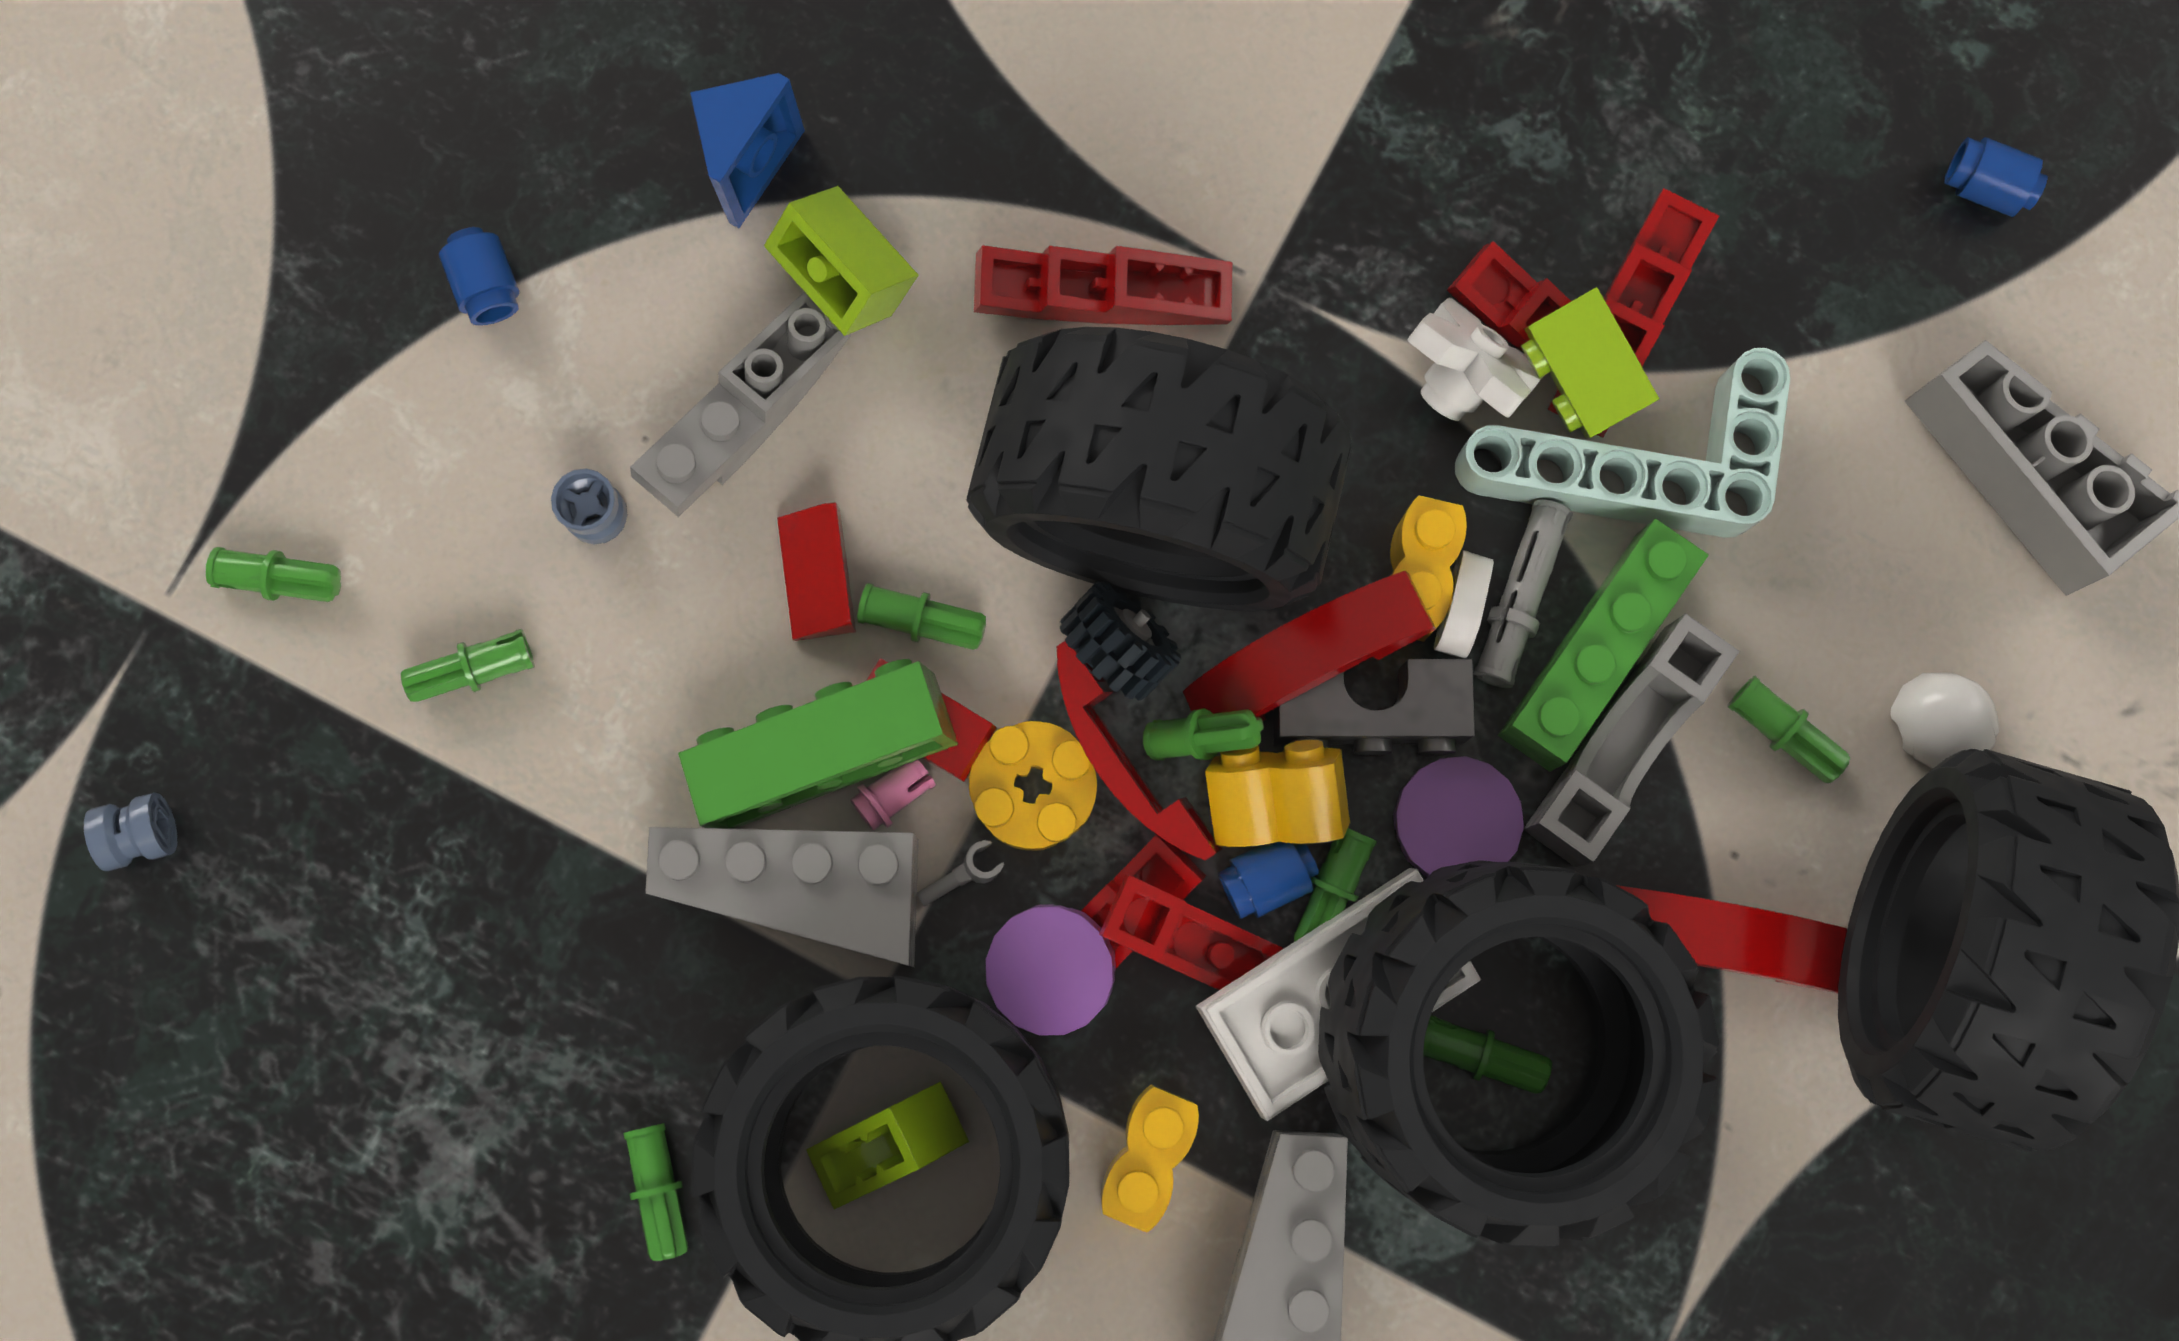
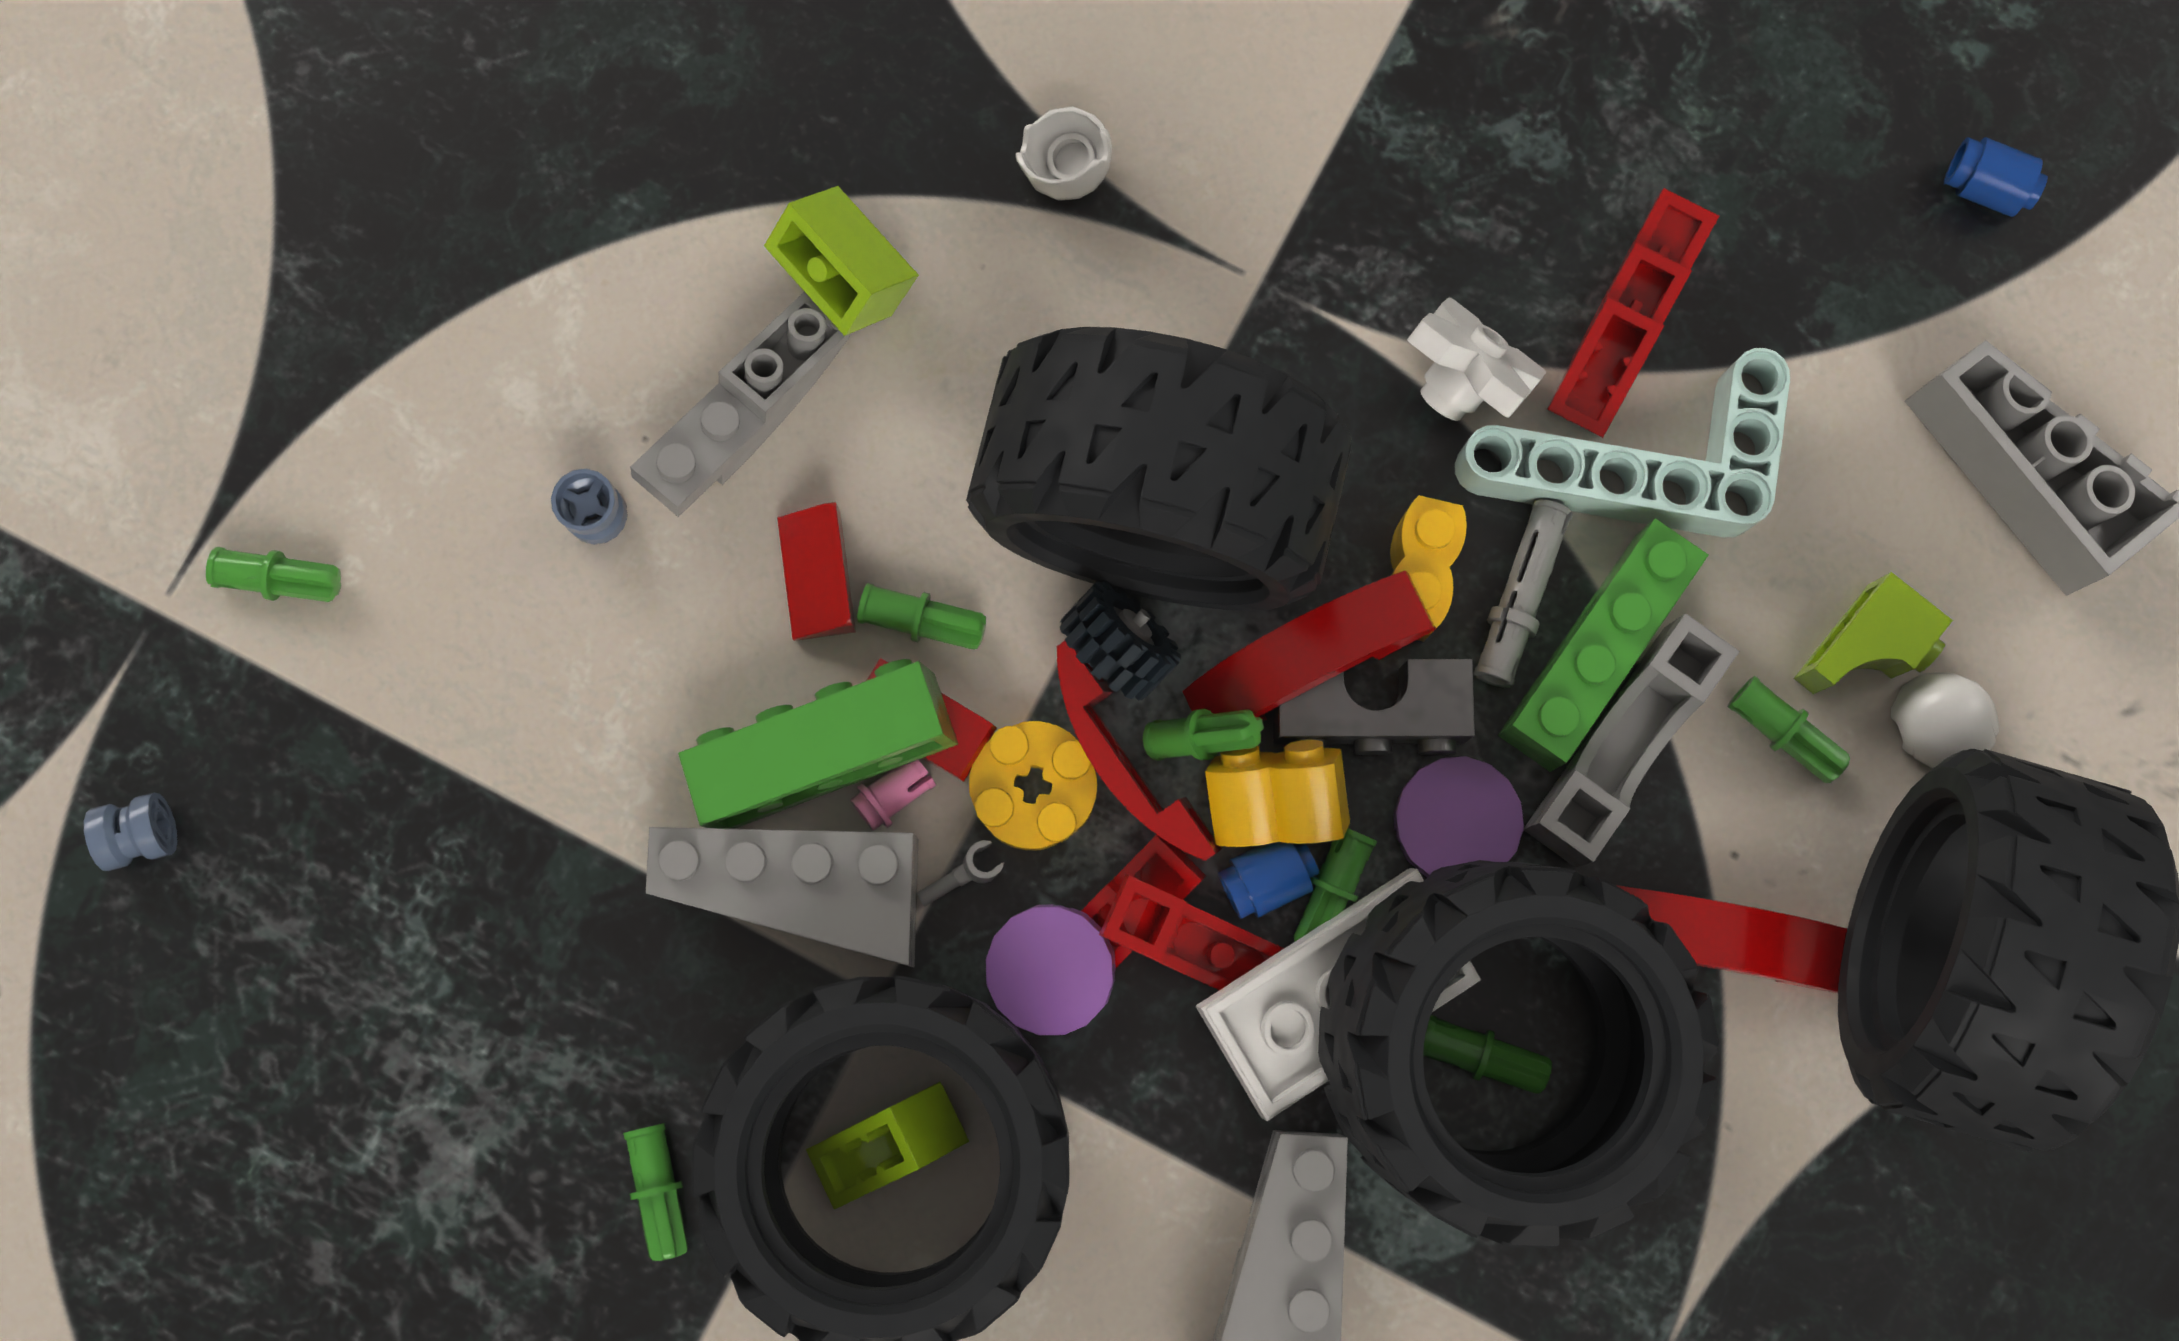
(468, 667): bright green axle -> none
(480, 276): blue brick -> none
(746, 138): blue slope -> none
(1065, 153): none -> white hair
(1103, 287): red slope -> none
(1141, 1174): yellow brick -> none
(1470, 589): white beam -> none
(1505, 294): red slope -> none
(1589, 365): lime brick -> none
(1884, 631): none -> lime arch

